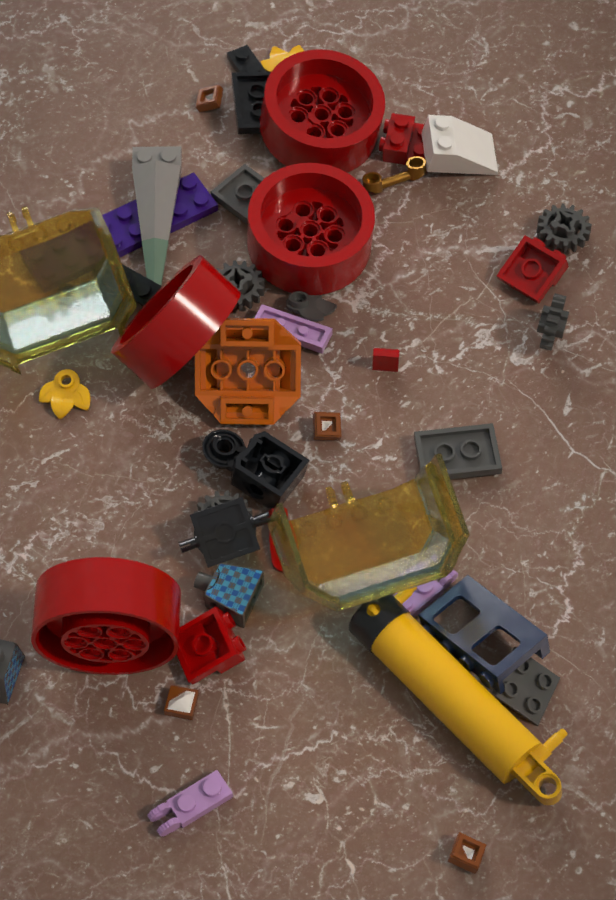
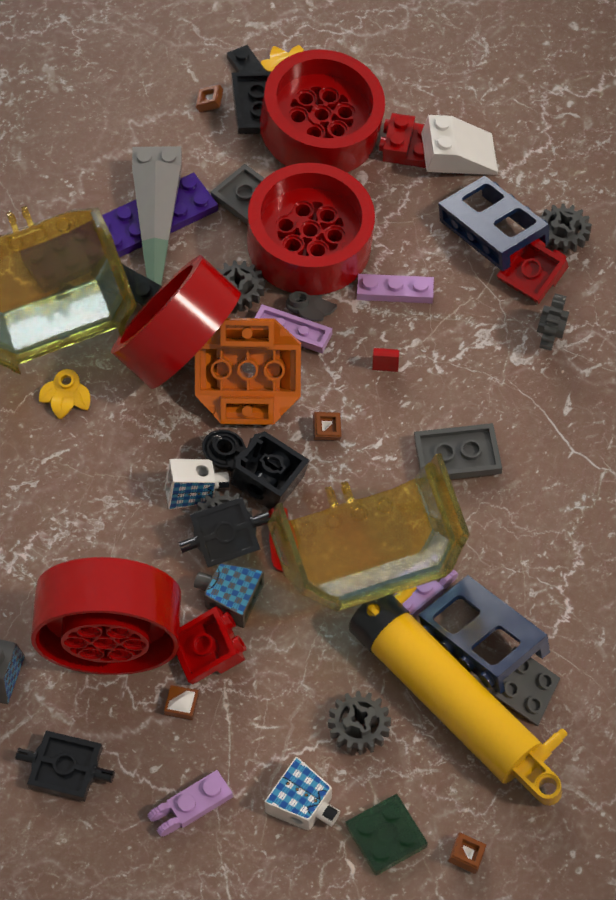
(65, 765): none -> black plate
(191, 481): none -> white torso
(301, 798): none -> torso
(367, 713): none -> dark grey gear
(386, 834): none -> clear green plate
(395, 288): none -> lavender plate
(415, 169): pearl gold bar -> none
(479, 227): none -> window

